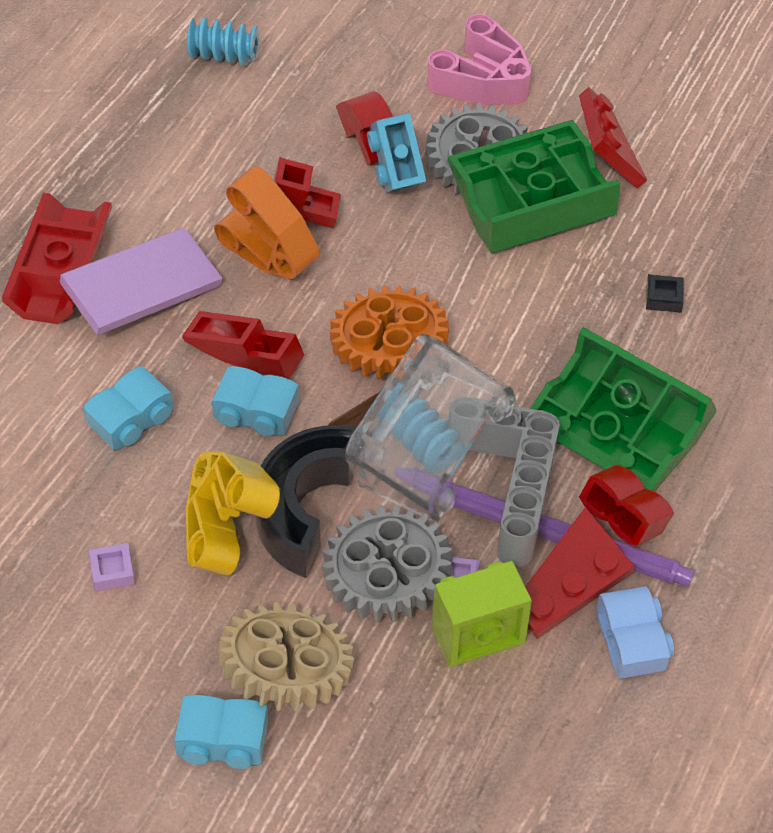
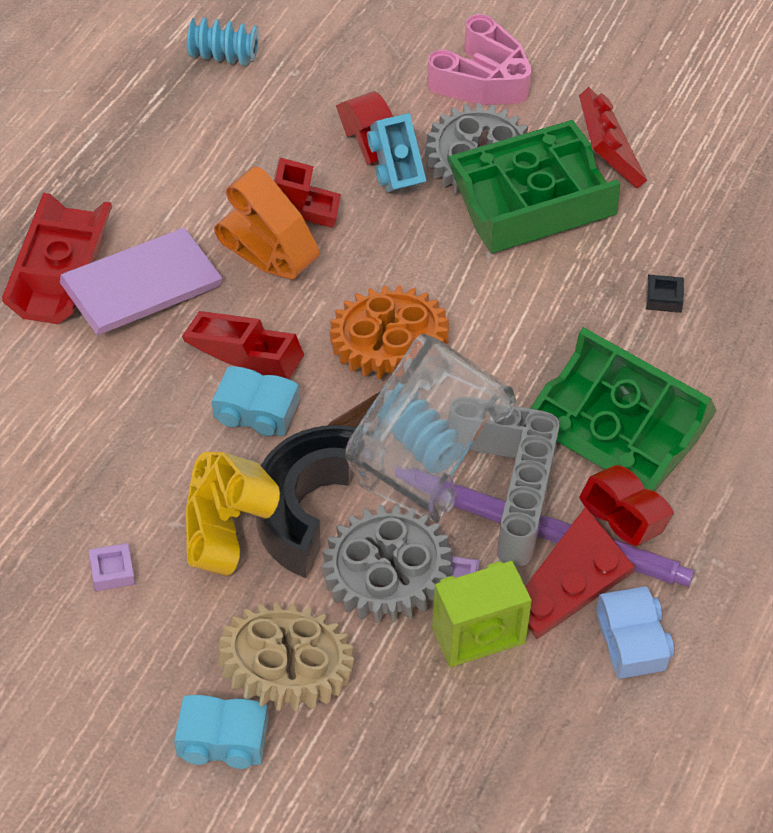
(128, 408): medium azure brick -> none

